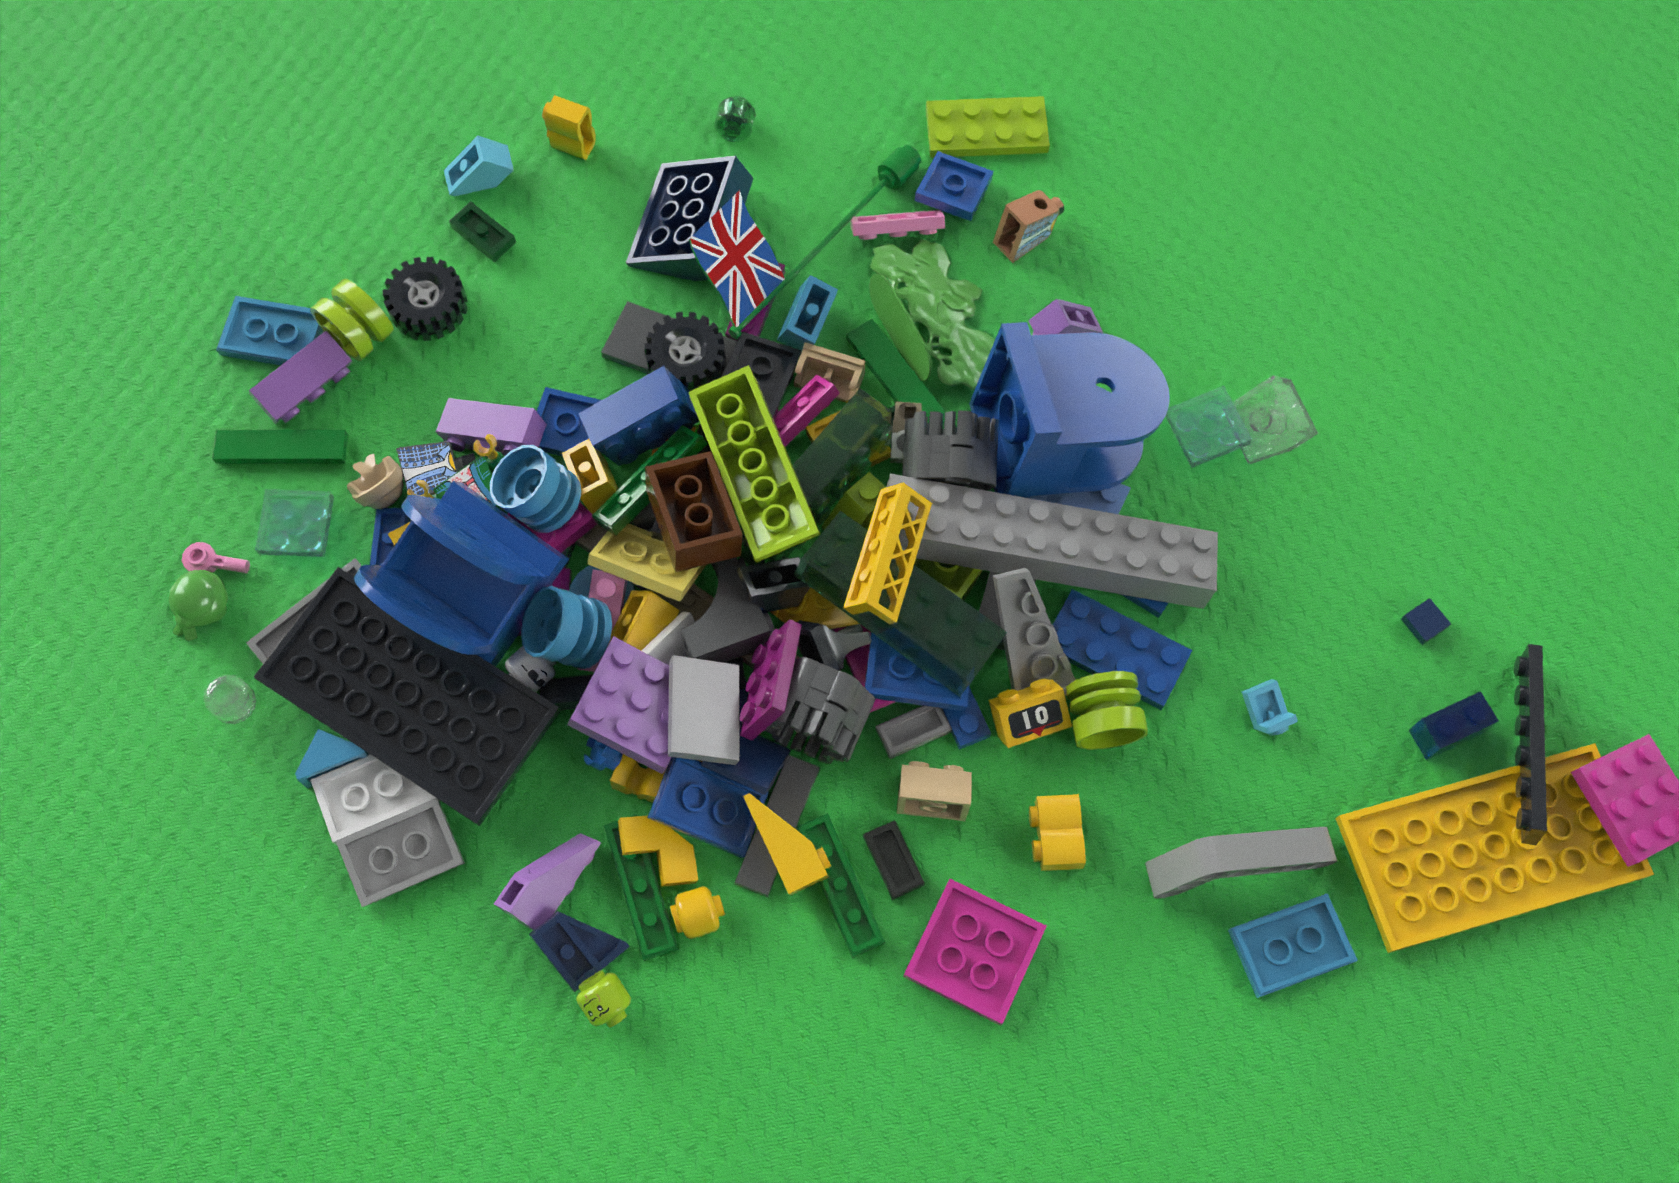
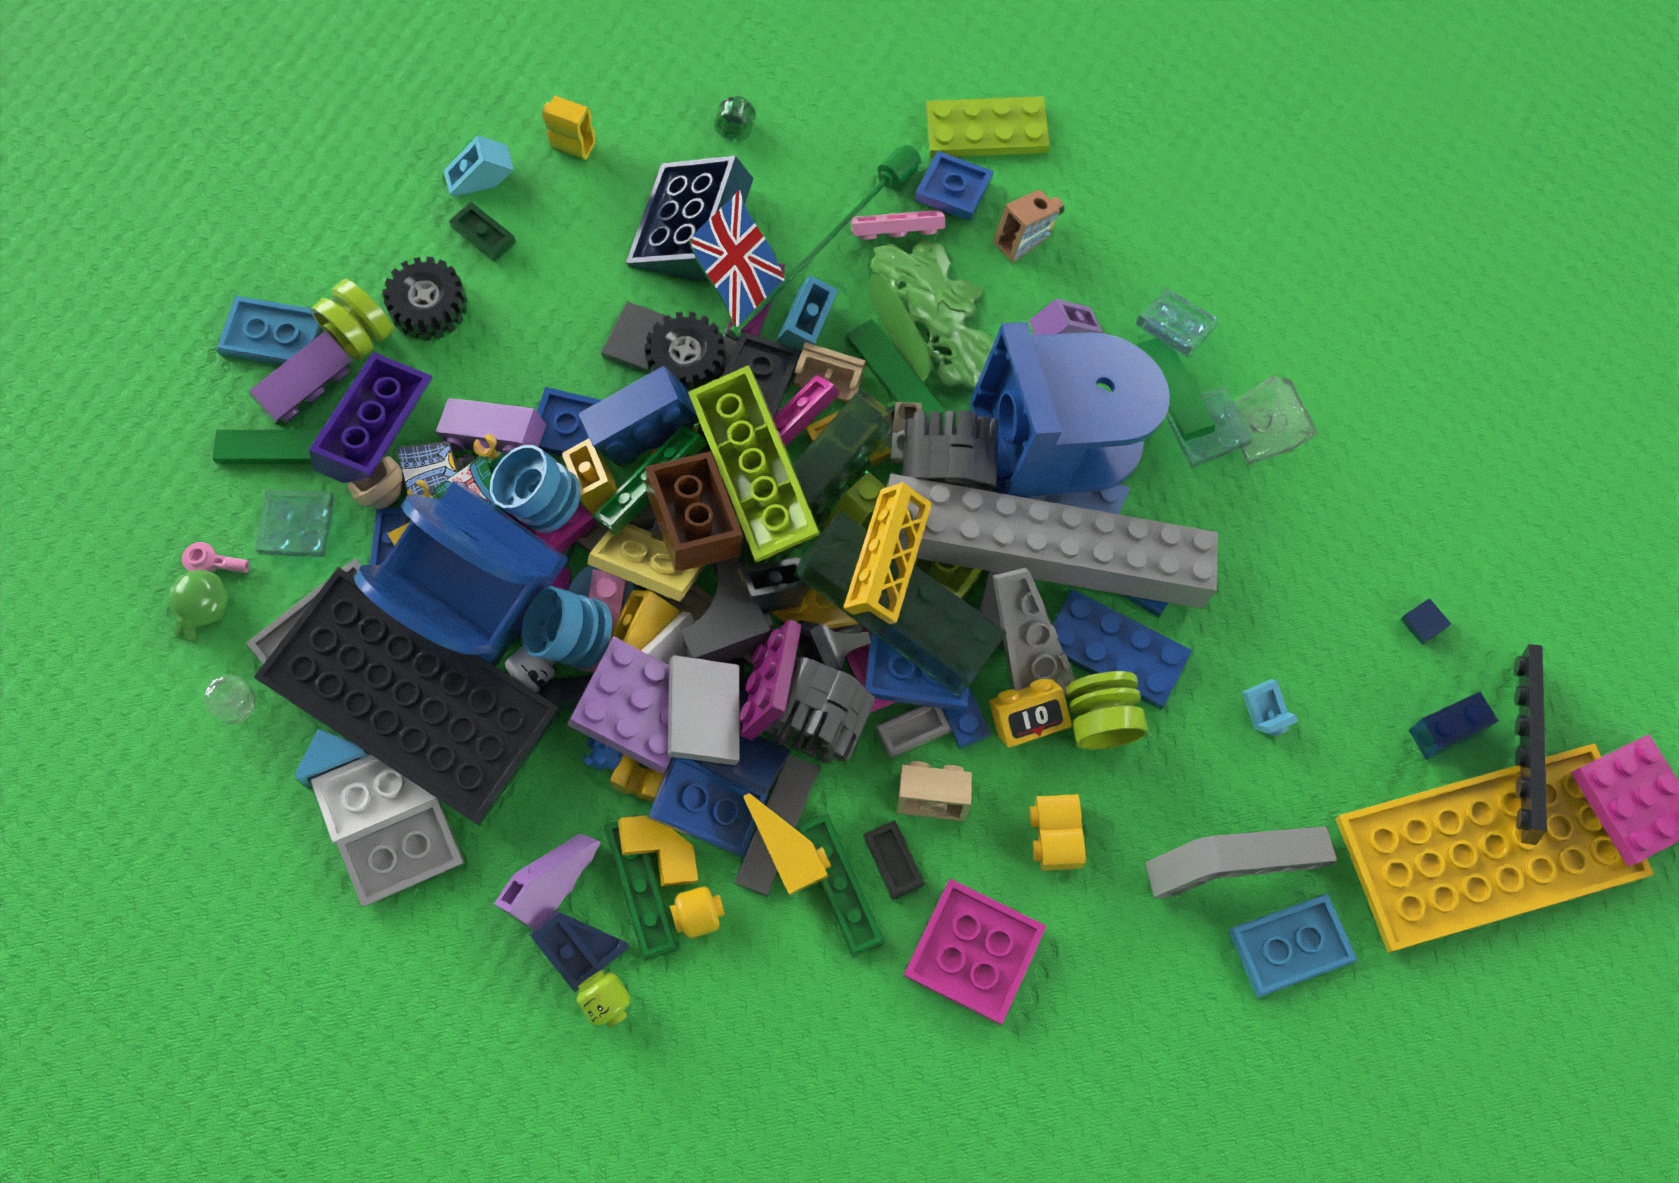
(367, 419): none -> dark purple slope
(1177, 322): none -> clear light blue plate
(1185, 402): none -> green tile

